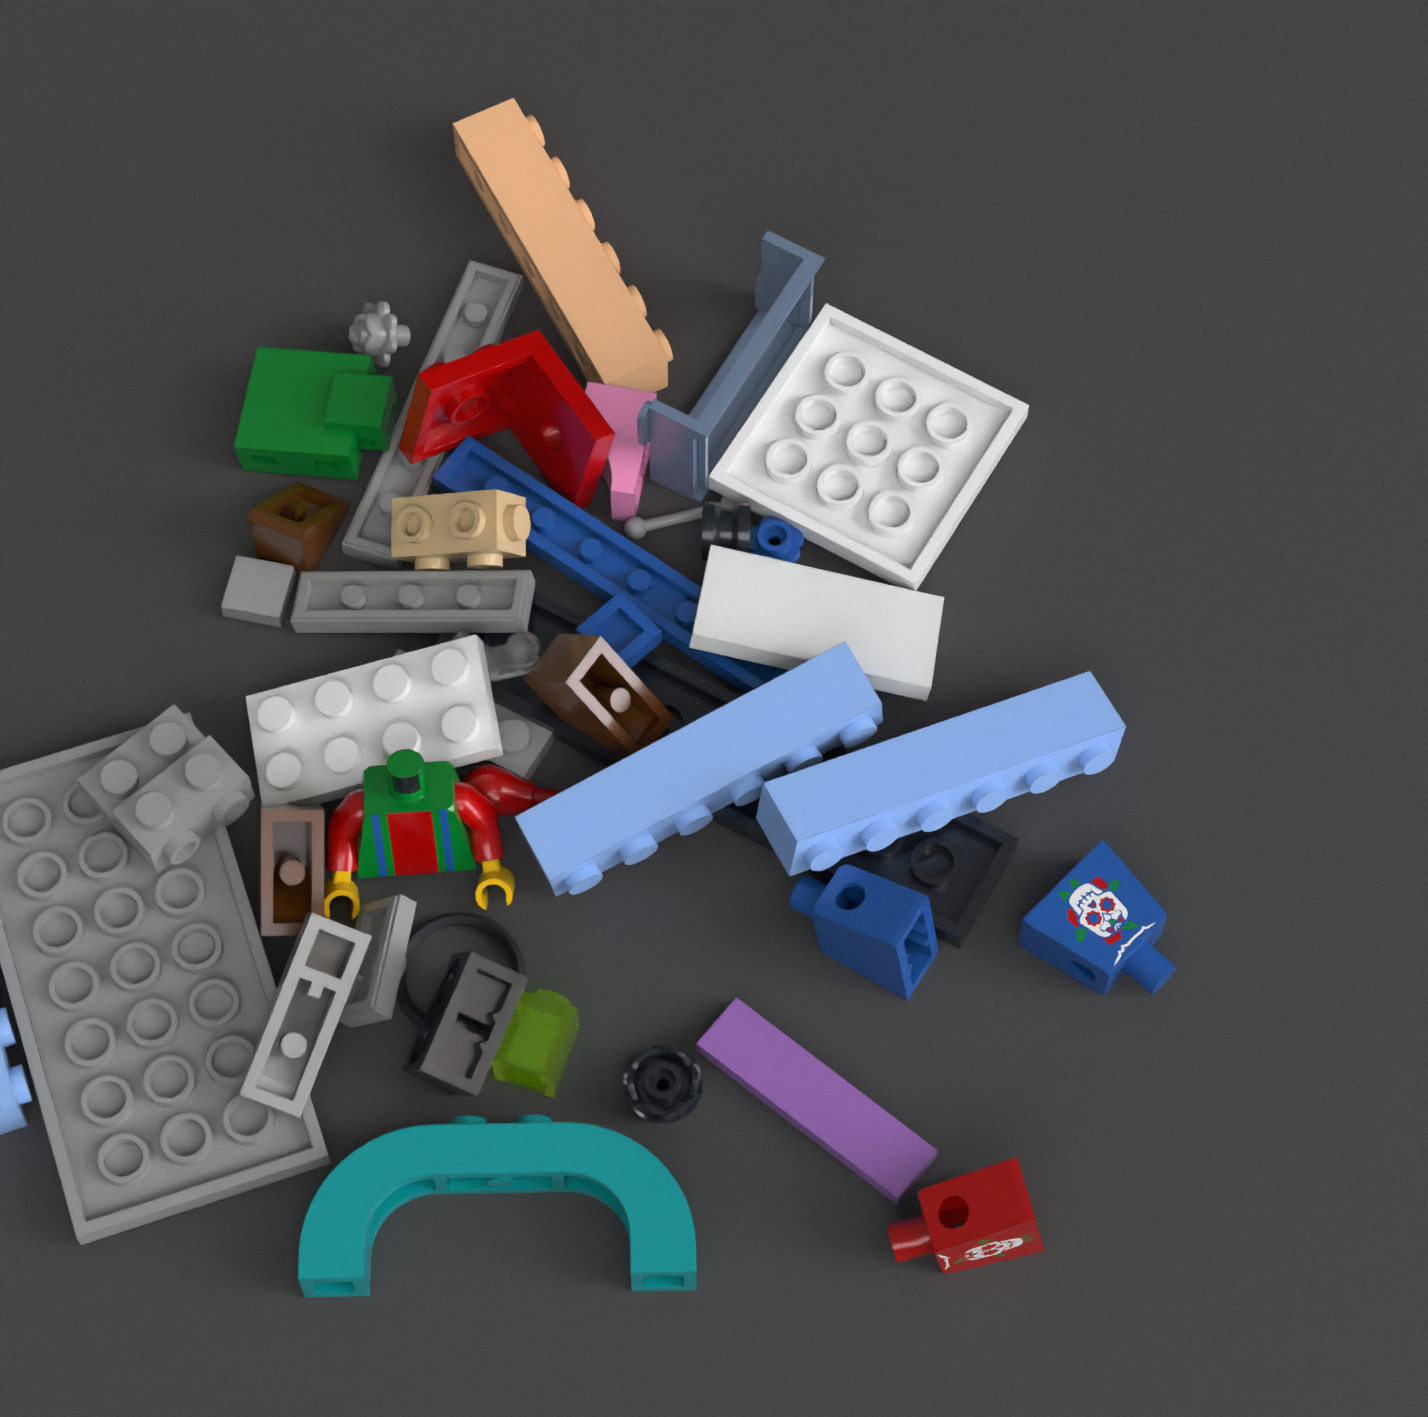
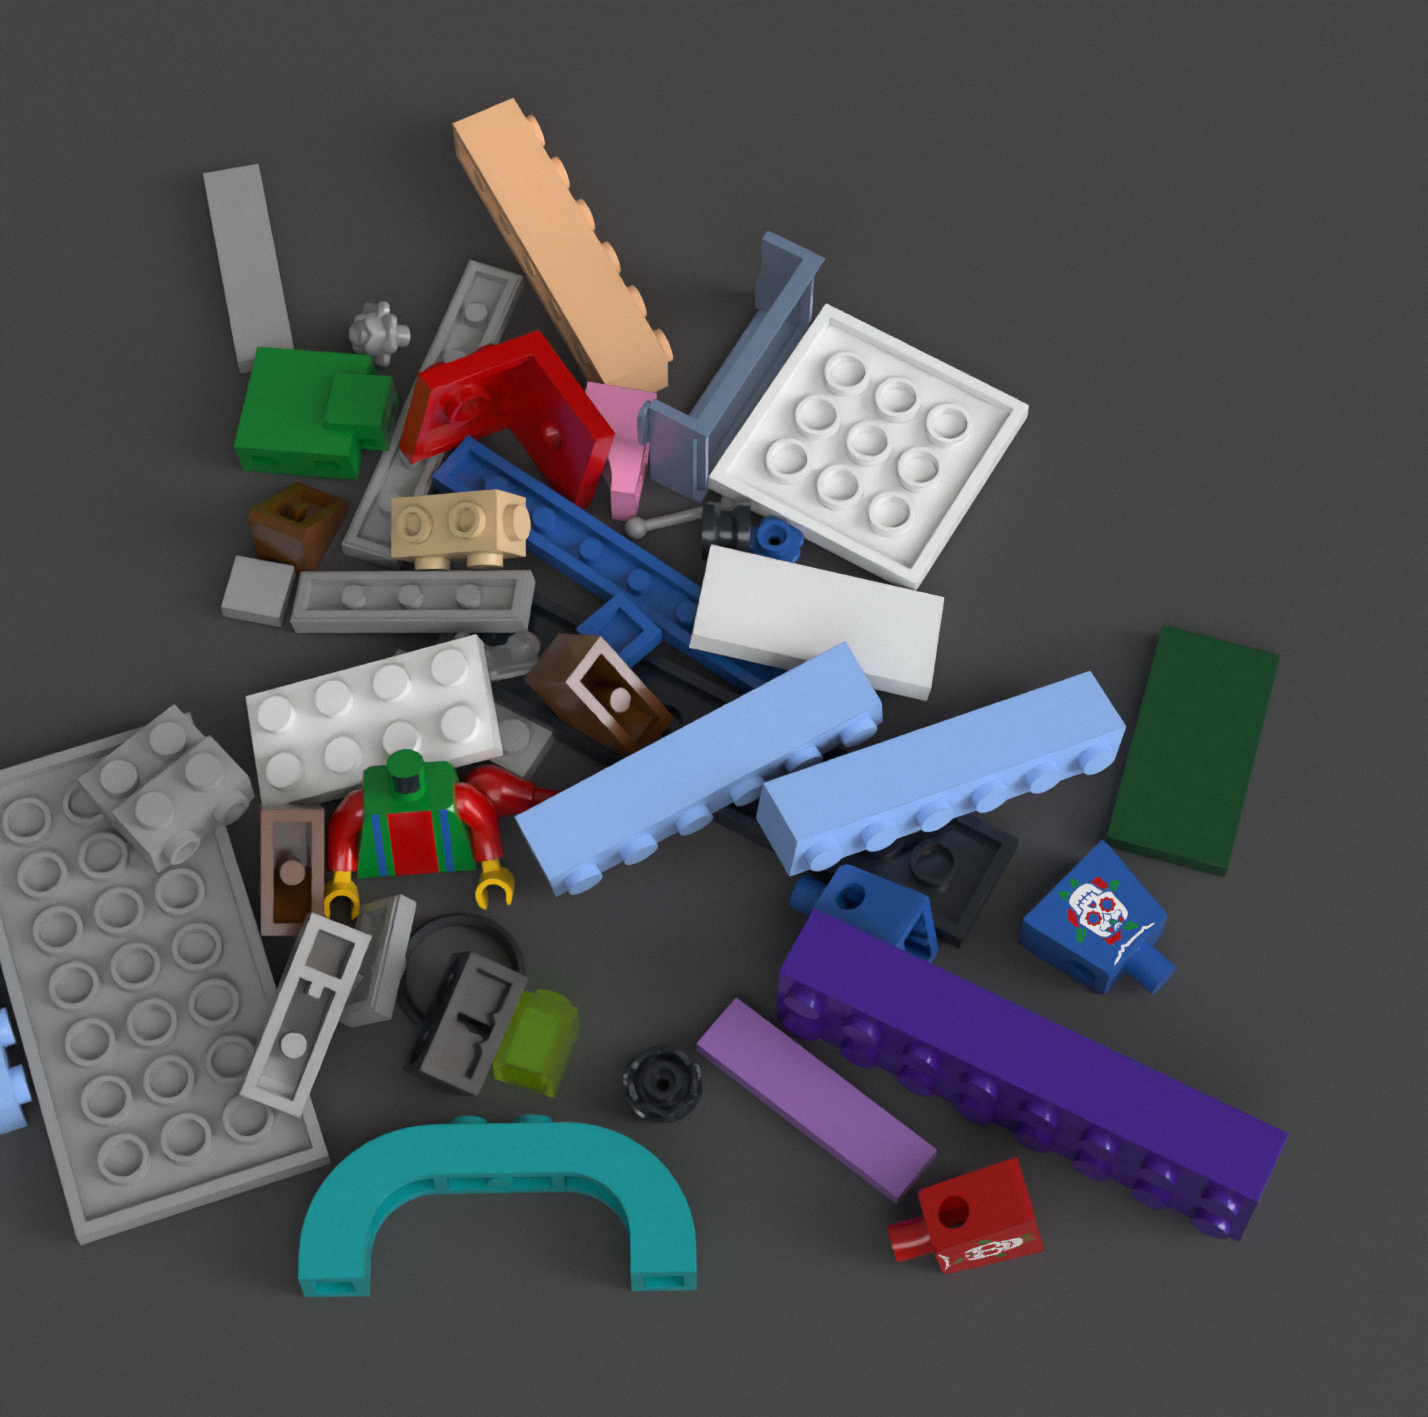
(247, 262): none -> light grey tile
(1027, 1076): none -> dark purple brick
(1192, 751): none -> dark green tile

